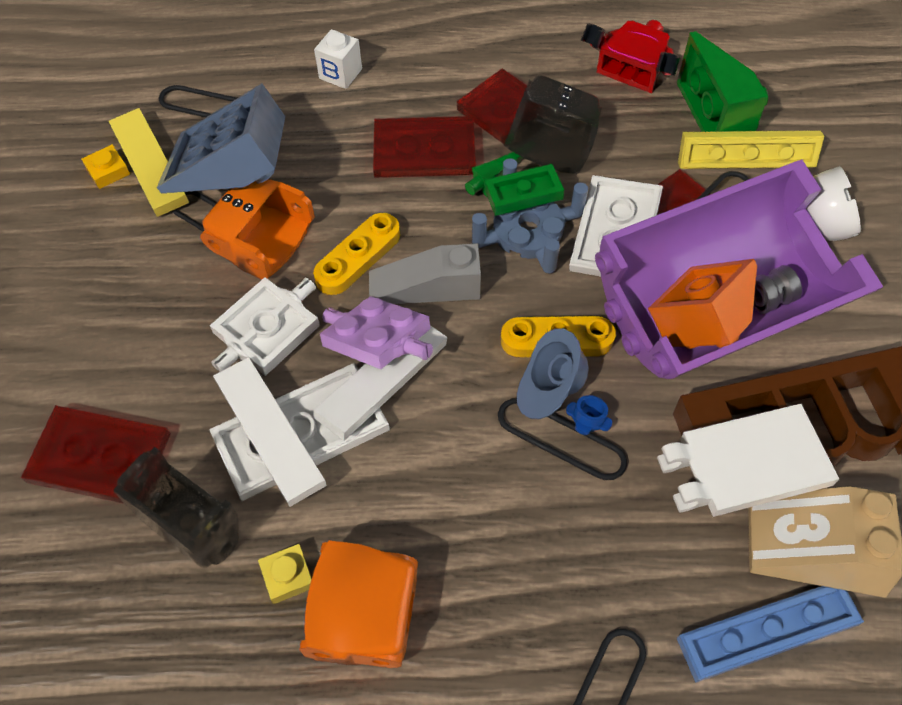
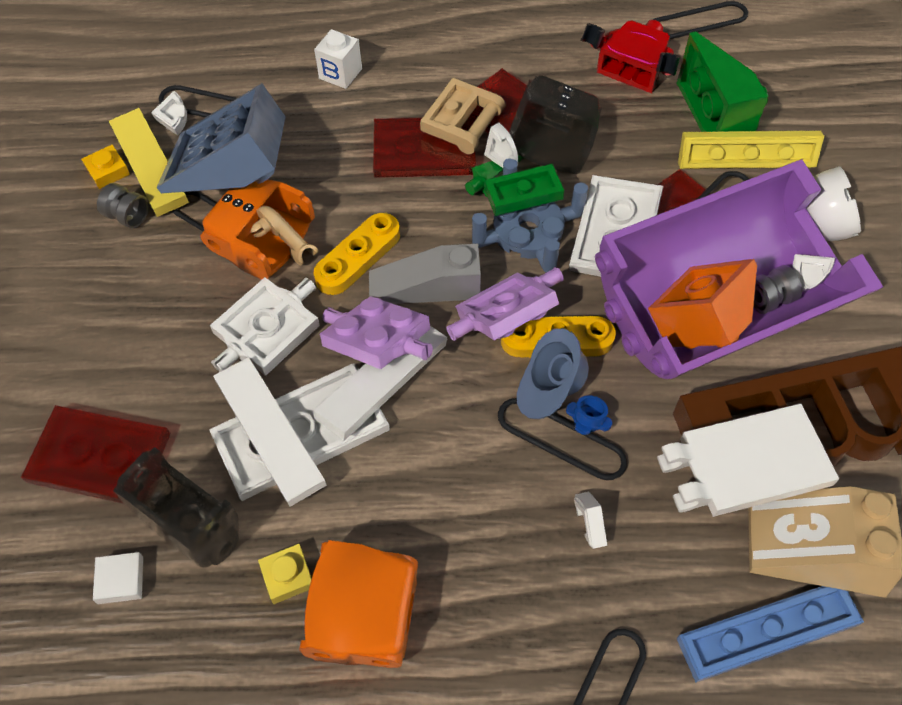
(118, 578): none -> white tile
(120, 204): none -> flat silver wheel
(171, 113): none -> white tile
(275, 223): none -> tan piece
(453, 109): none -> tan plate
(500, 145): none -> white tile
(507, 305): none -> lavender plate
(593, 518): none -> white tile
(702, 9): none -> black piece
(812, 269): none -> white tile

